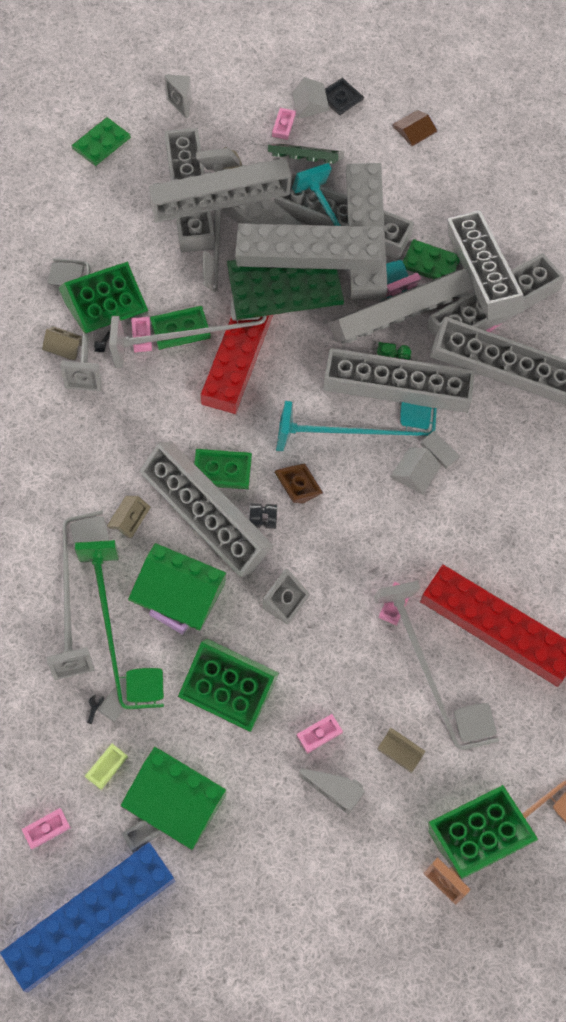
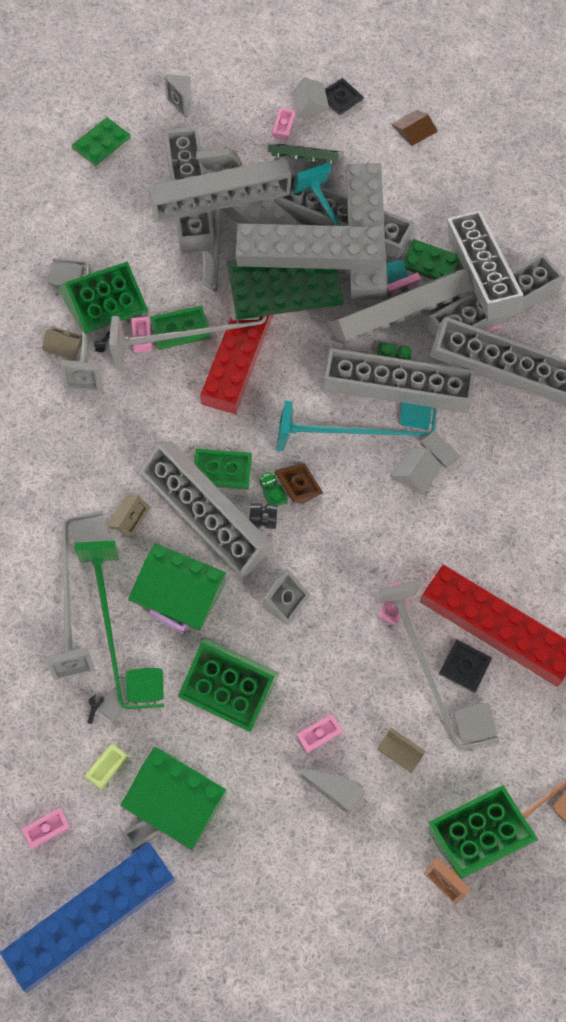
(272, 494): none -> green plate
(465, 666): none -> black tile

